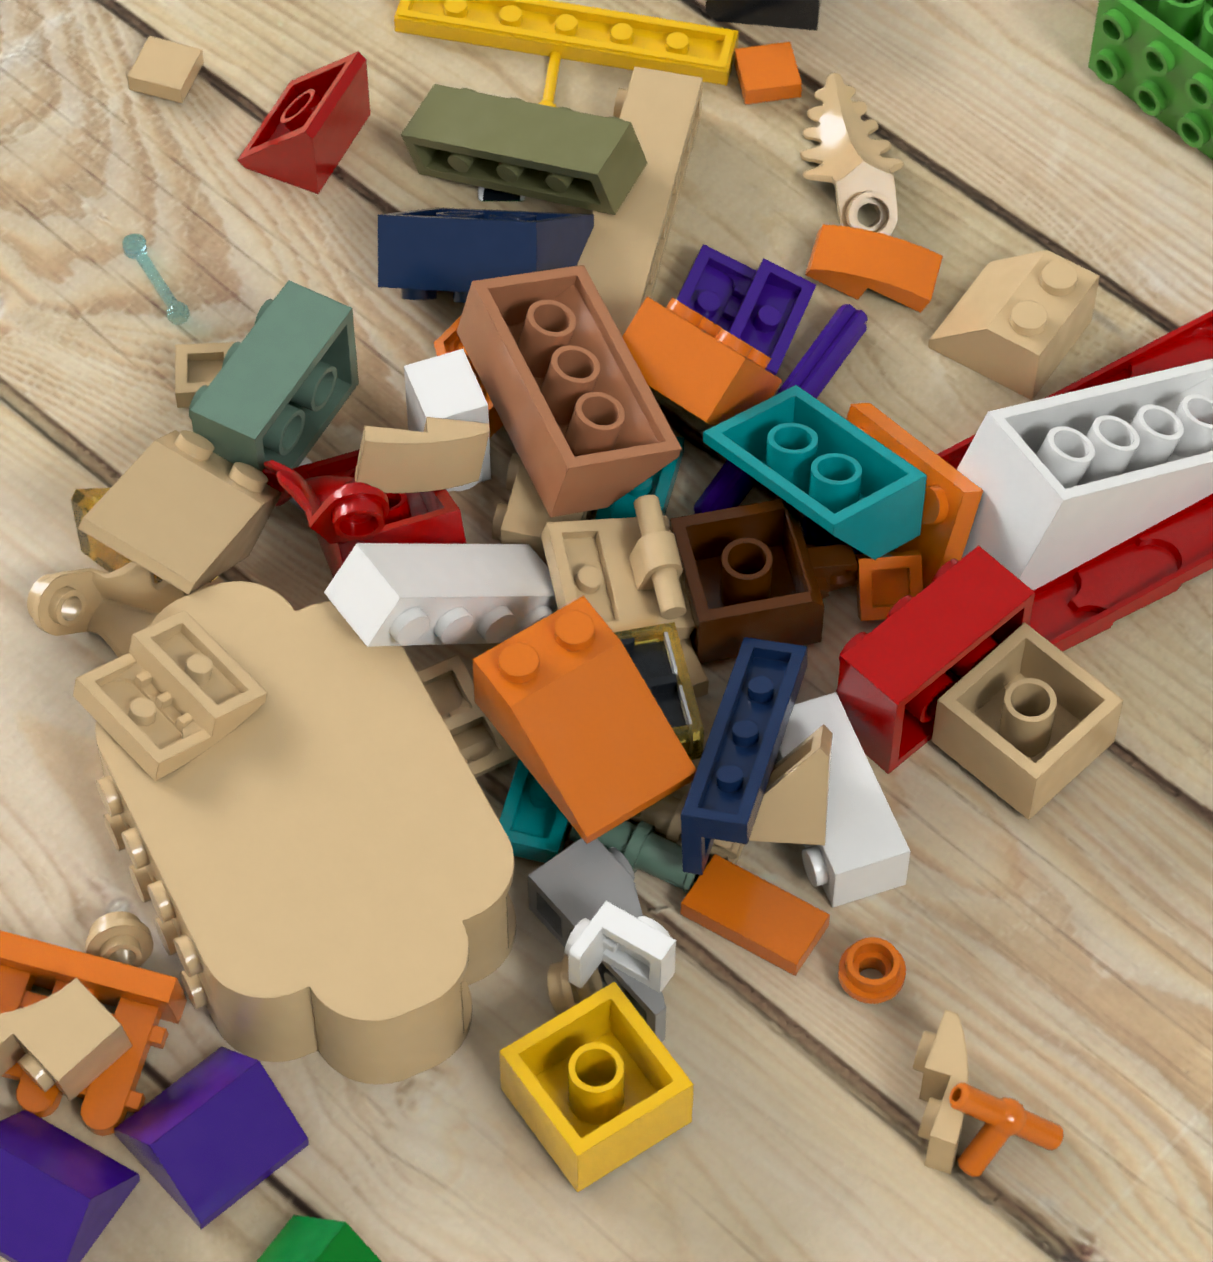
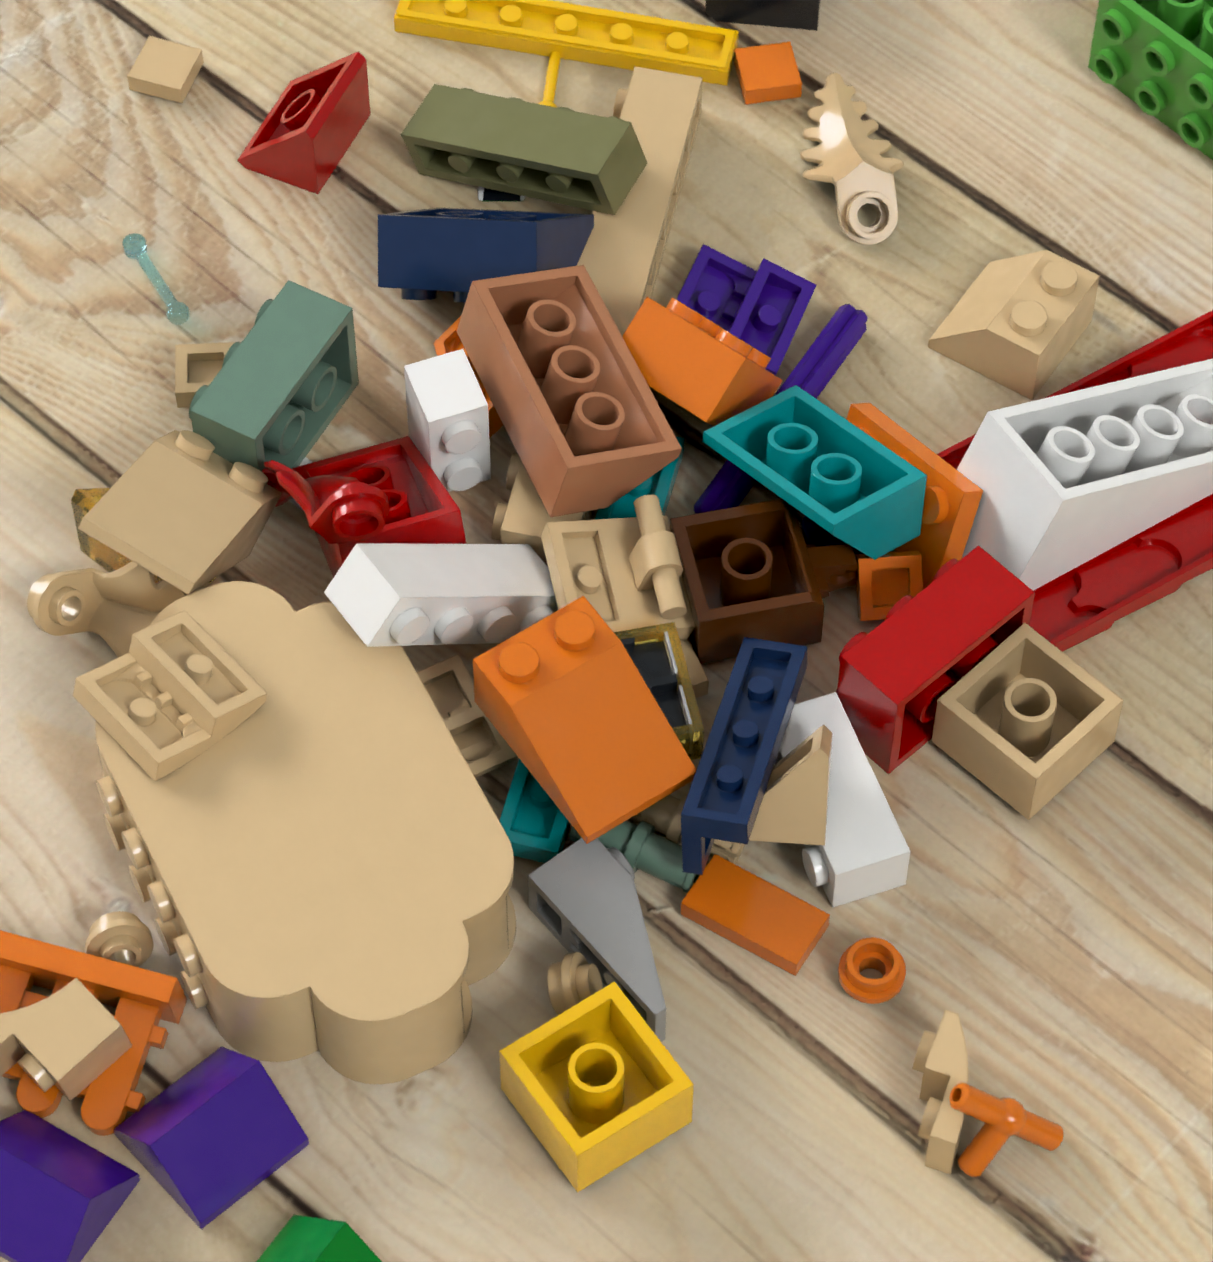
(416, 461): tan slope -> none
(625, 942): white bracket -> none
(864, 259): orange slope -> none

